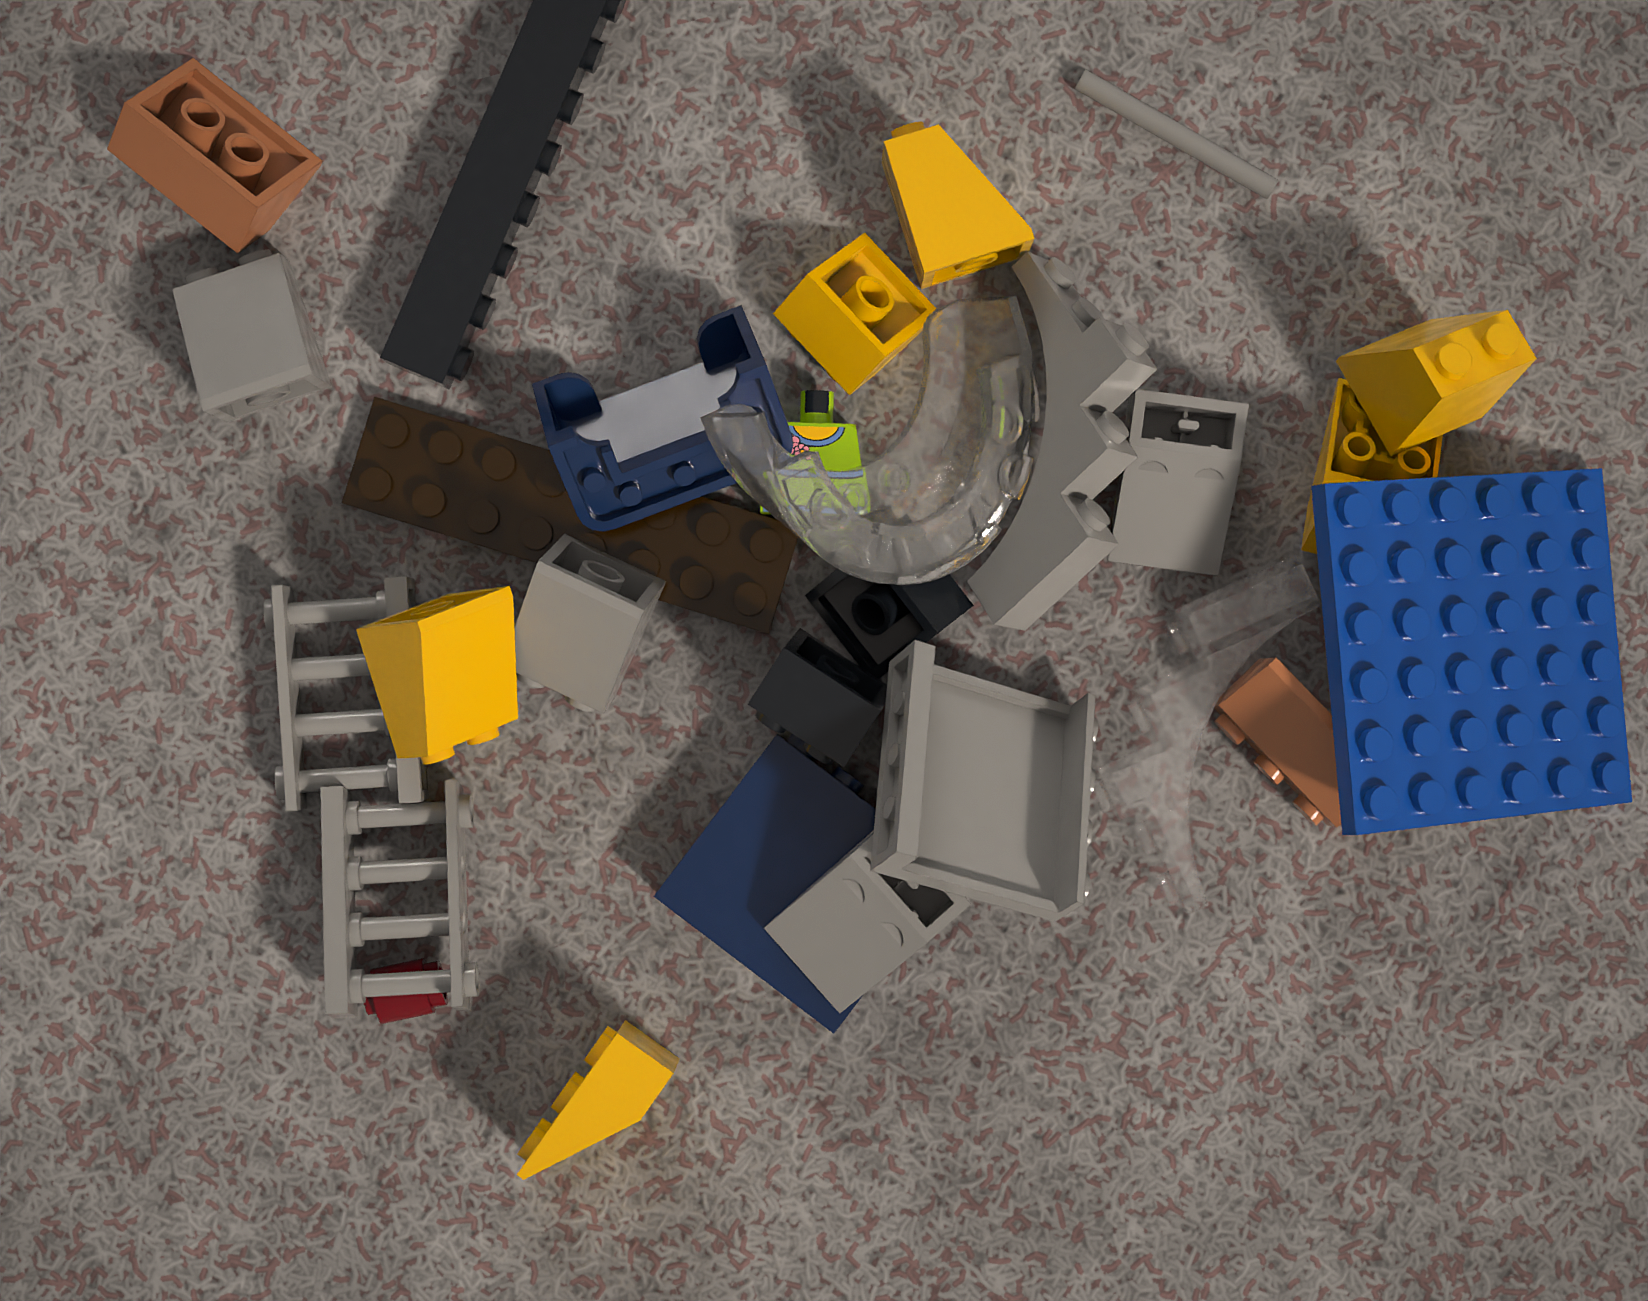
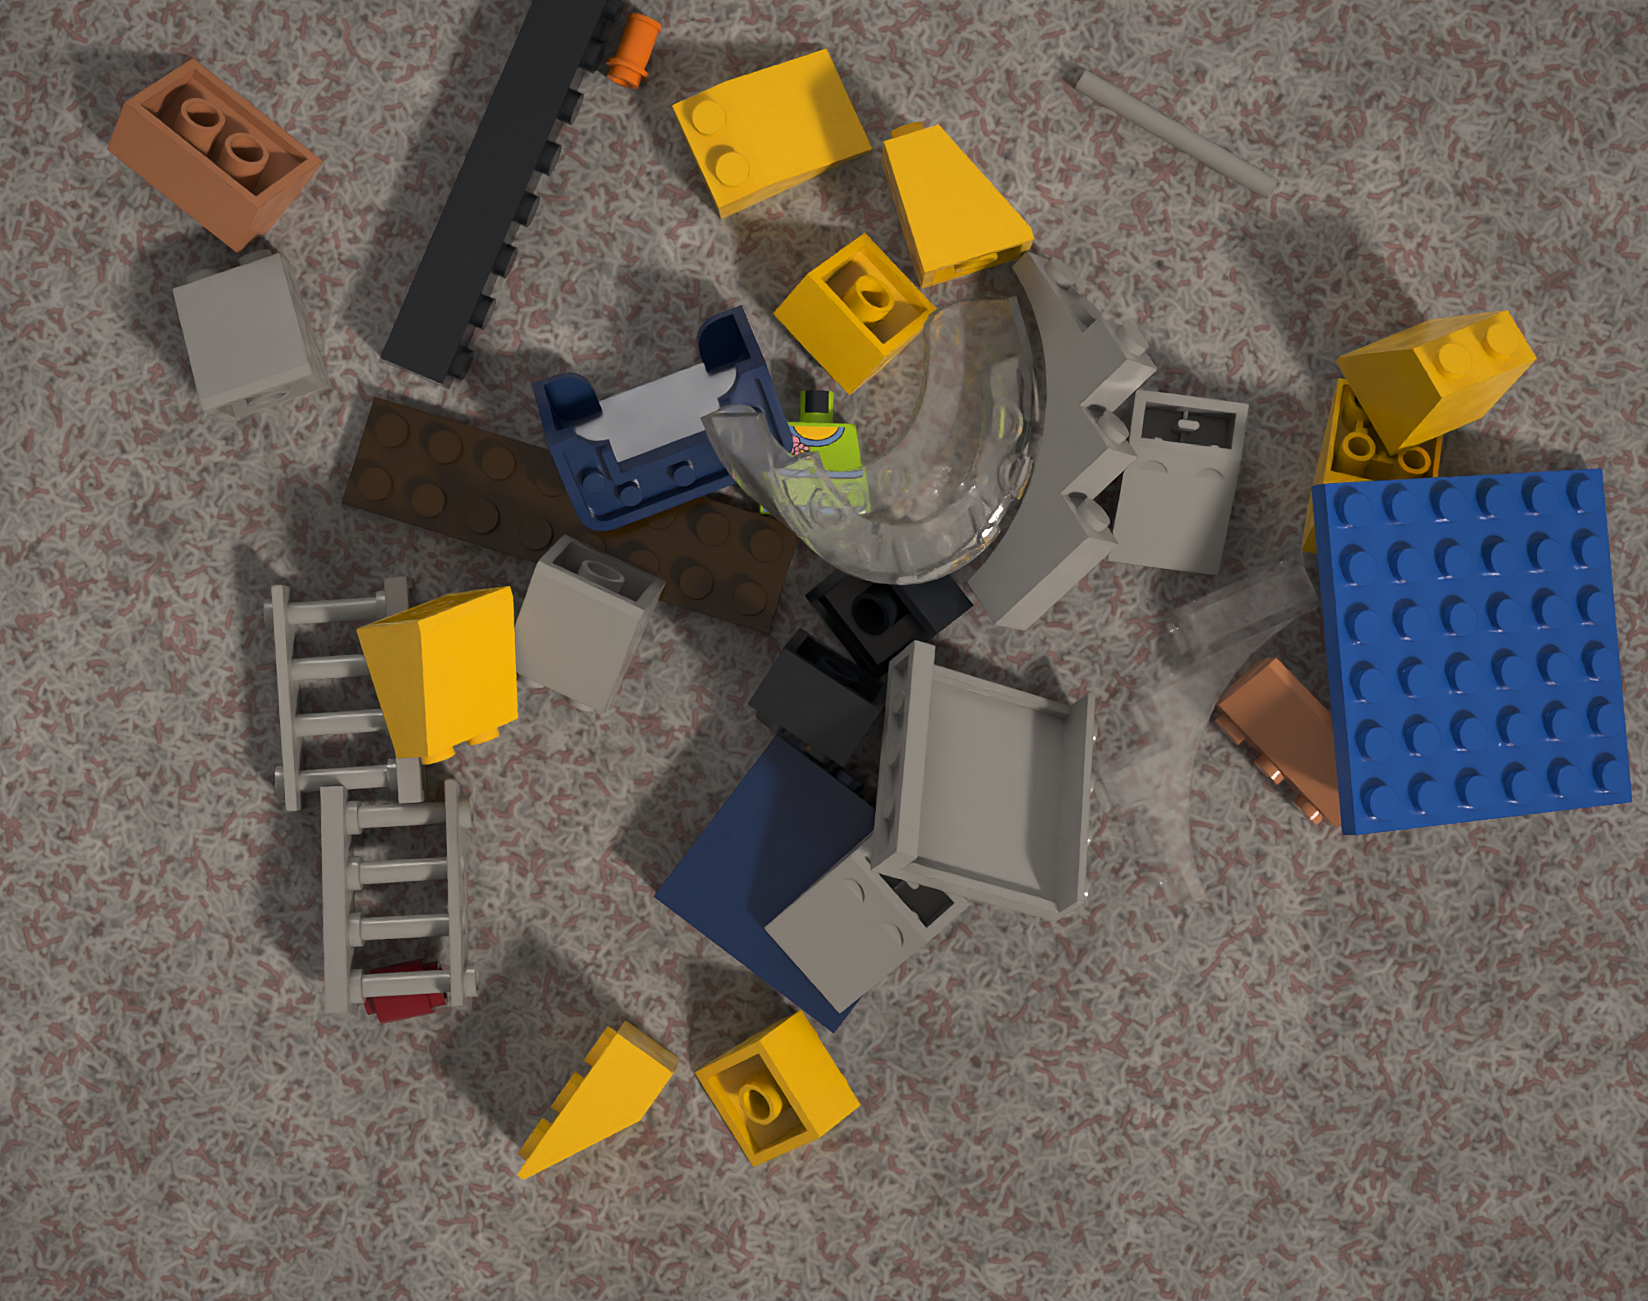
(633, 51): none -> orange pin
(770, 130): none -> yellow slope
(778, 1089): none -> yellow slope

